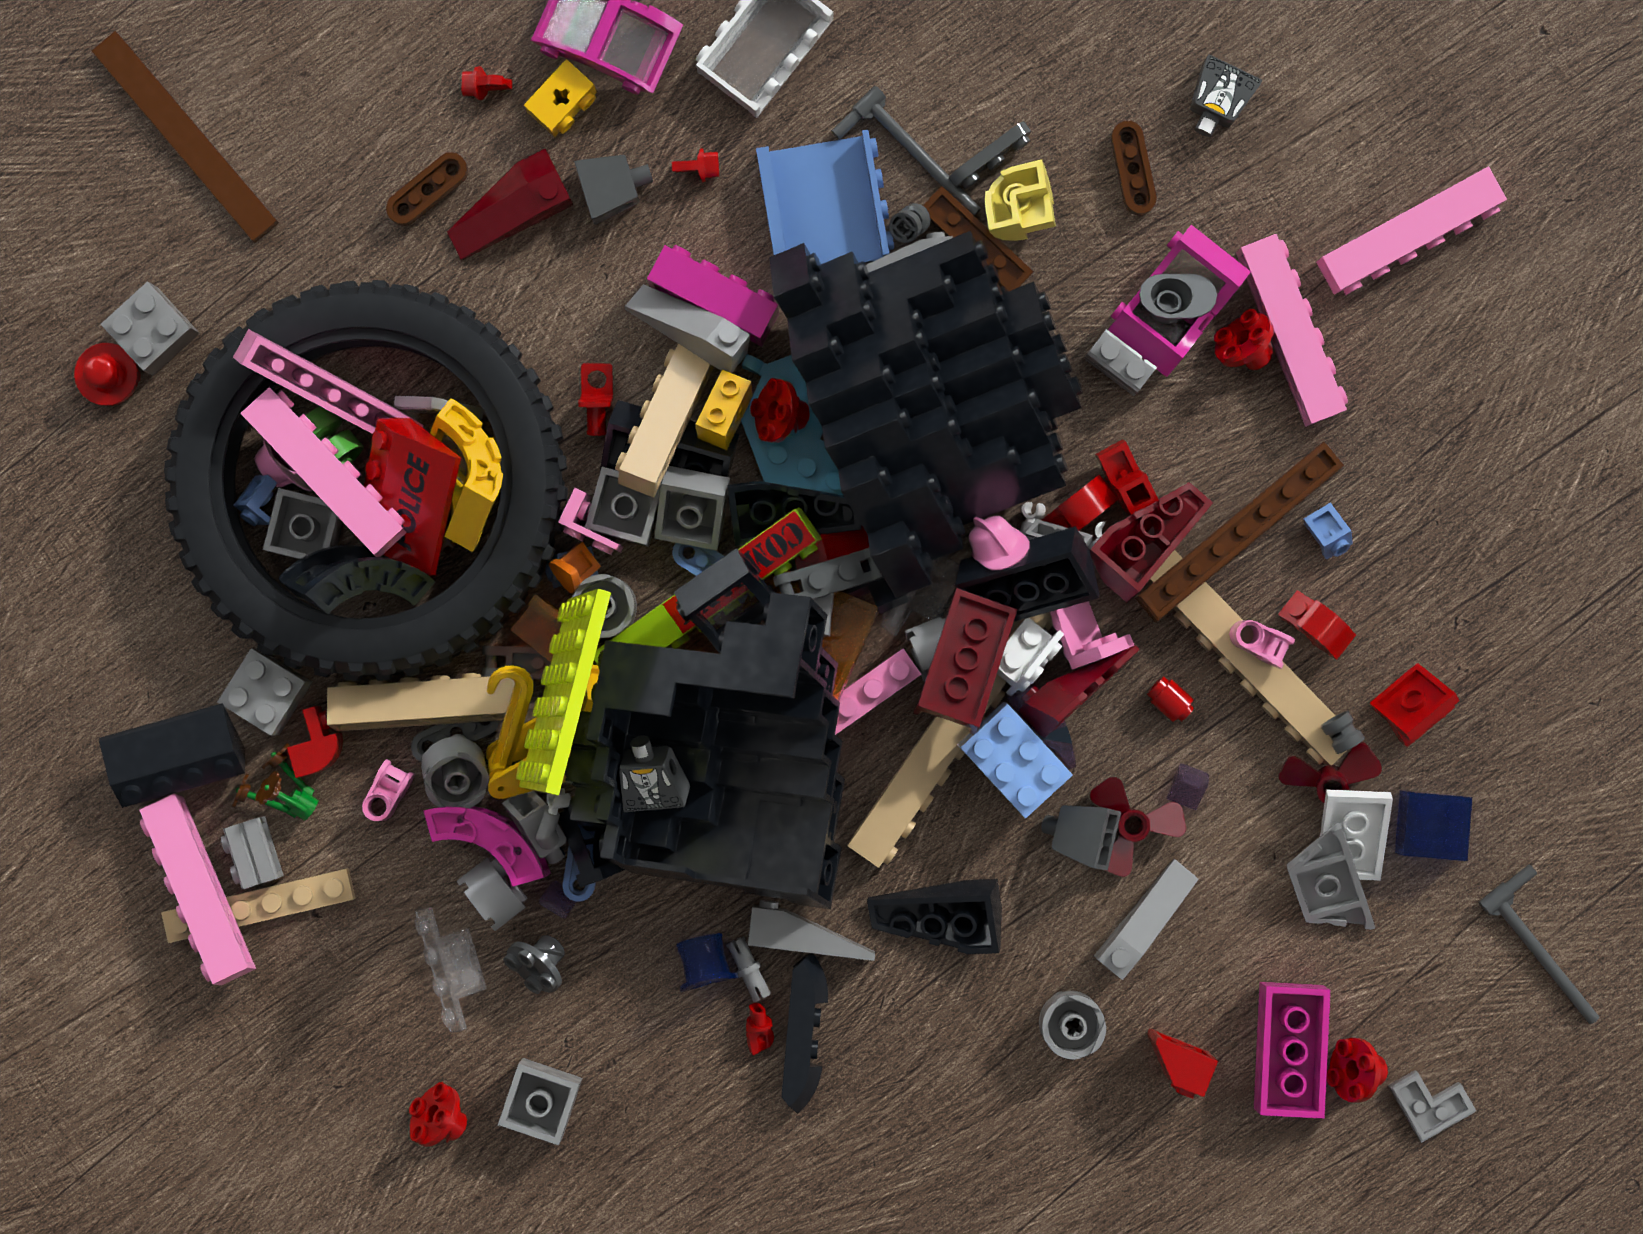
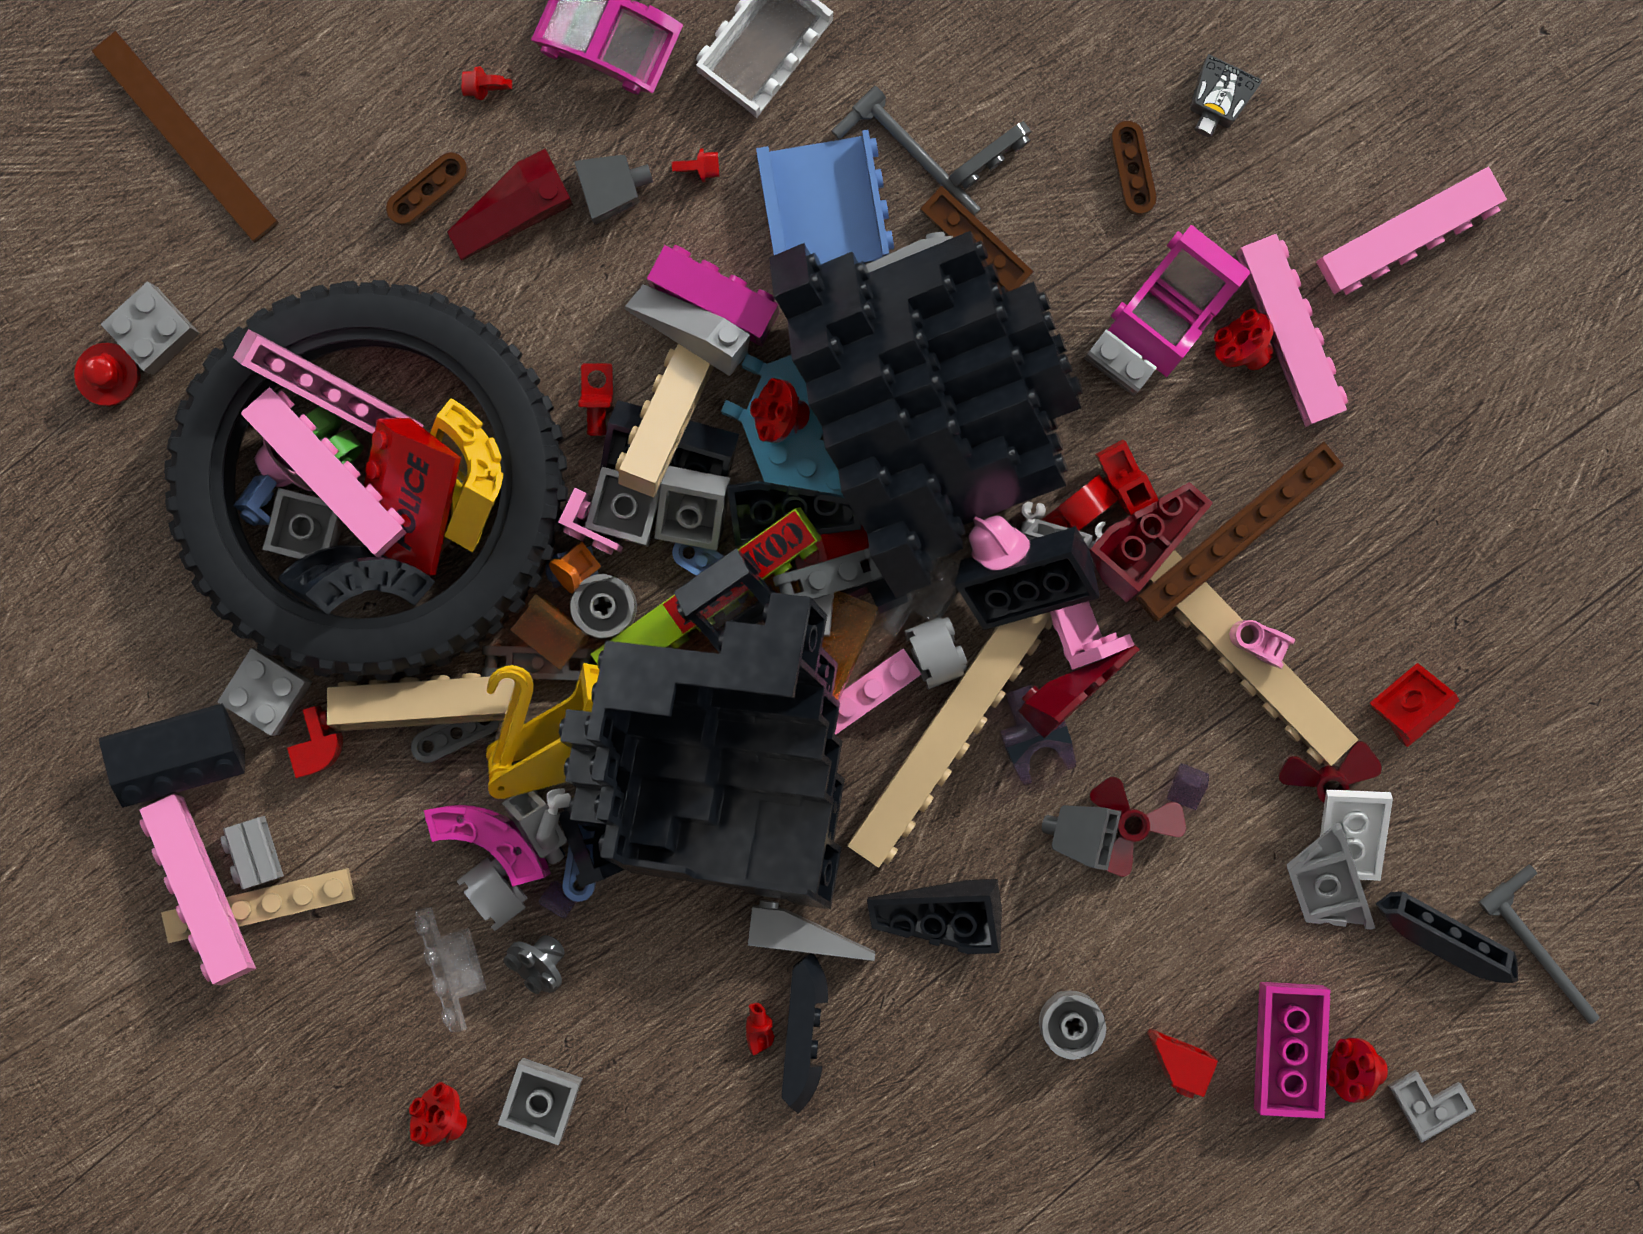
(296, 804): plant -> none
(387, 789): bright pink piece -> none
(429, 405): light grey tile -> none
(455, 772): light grey brick -> none
(563, 692): neon yellow plate -> none
(564, 82): yellow brick -> none
(651, 777): dark grey torso -> none
(704, 961): clear blue piece -> none
(724, 409): yellow brick -> none
(748, 969): light grey pin -> none
(909, 223): dark grey wheel -> none
(966, 660): dark red plate -> none
(1015, 759): light blue brick -> none
(1020, 202): light yellow brick -> none
(1027, 654): white bracket -> none
(1146, 920): light grey slope -> none
(1170, 699): red brick -> none
(1177, 296): piece -> none
(1318, 623): red brick -> none
(1329, 531): medium blue bracket -> none
(1342, 732): dark grey wheel -> none
(1433, 825): clear blue brick -> none
(1449, 938): none -> black brick

